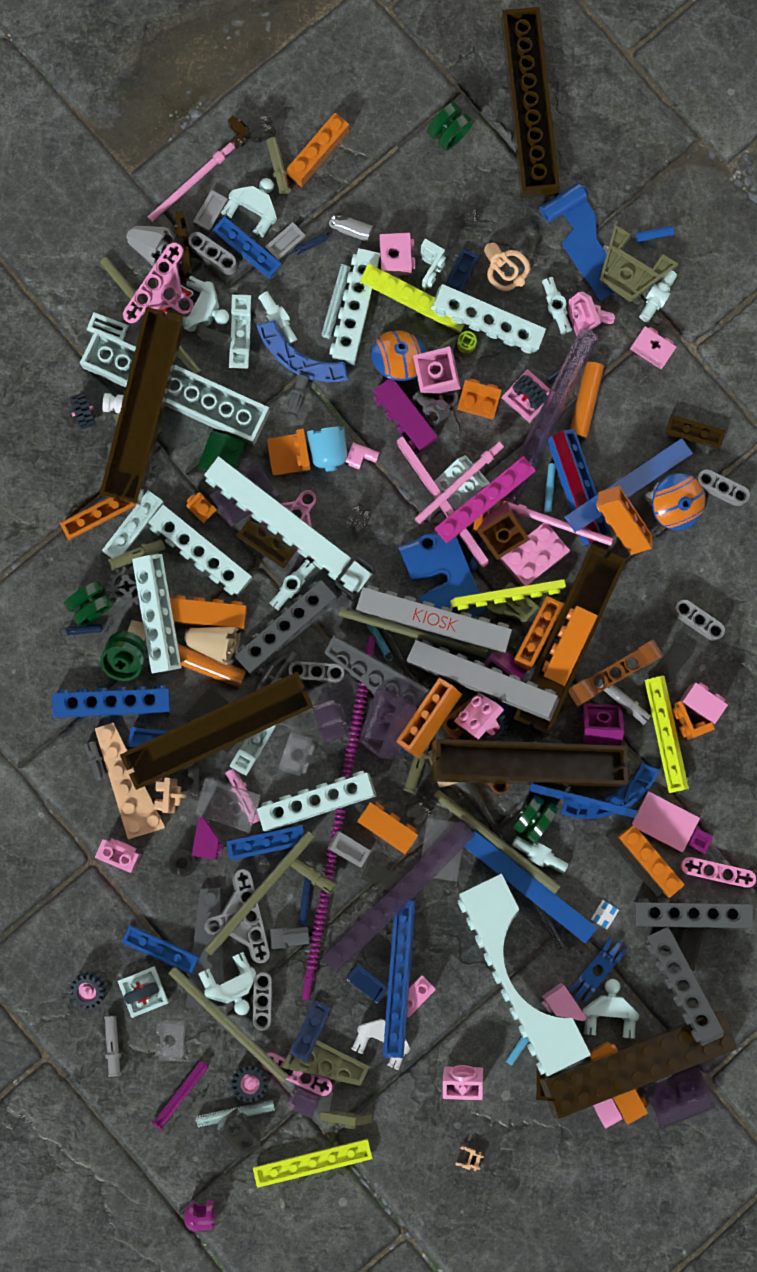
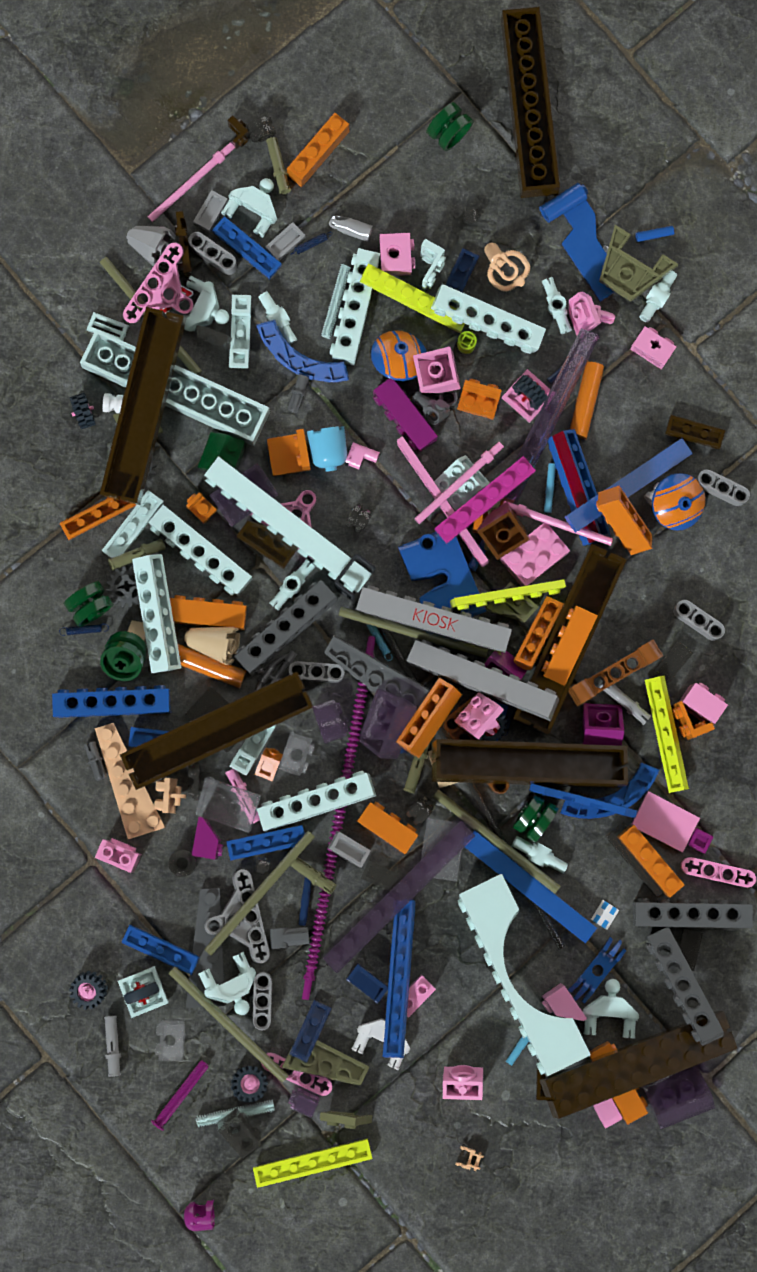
(268, 764): none -> bracket

